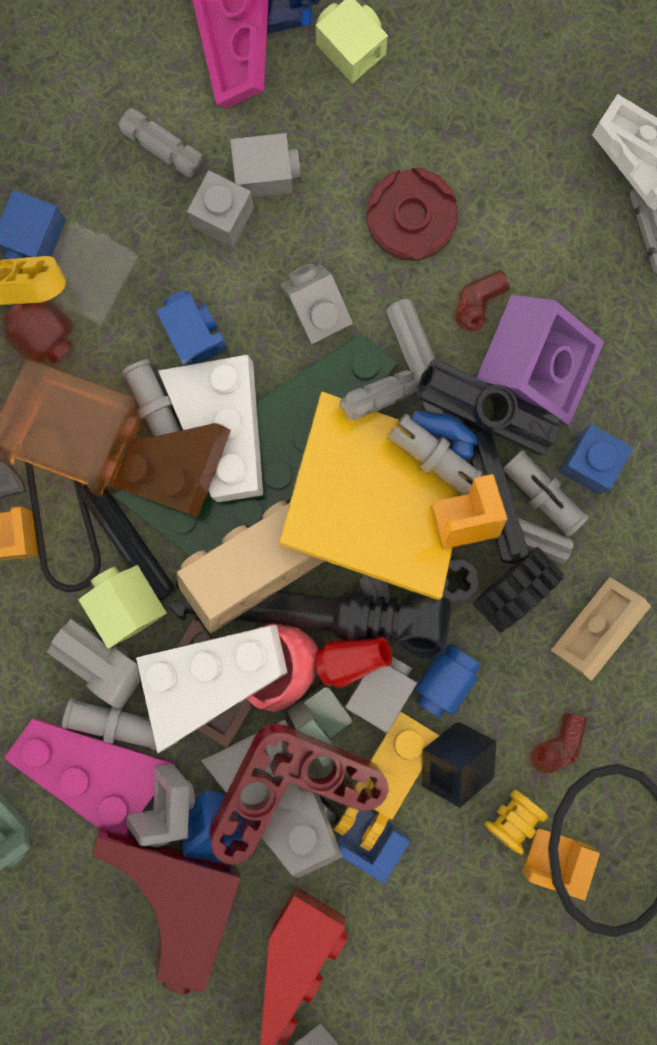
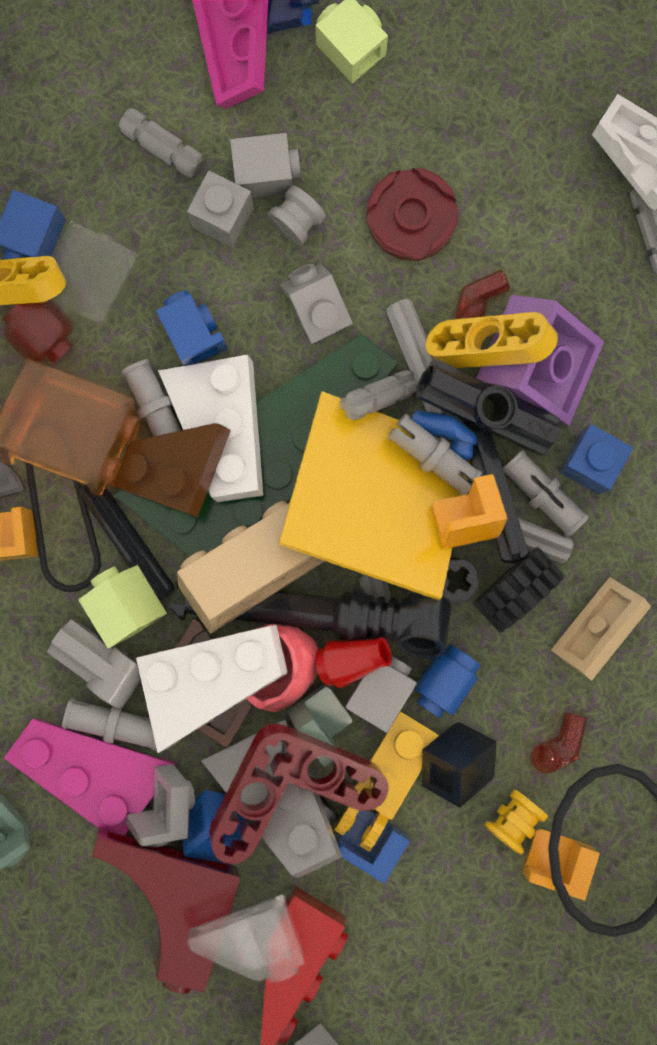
(253, 941): none -> clear slope
(296, 215): none -> light grey wheel
(505, 351): none -> yellow beam

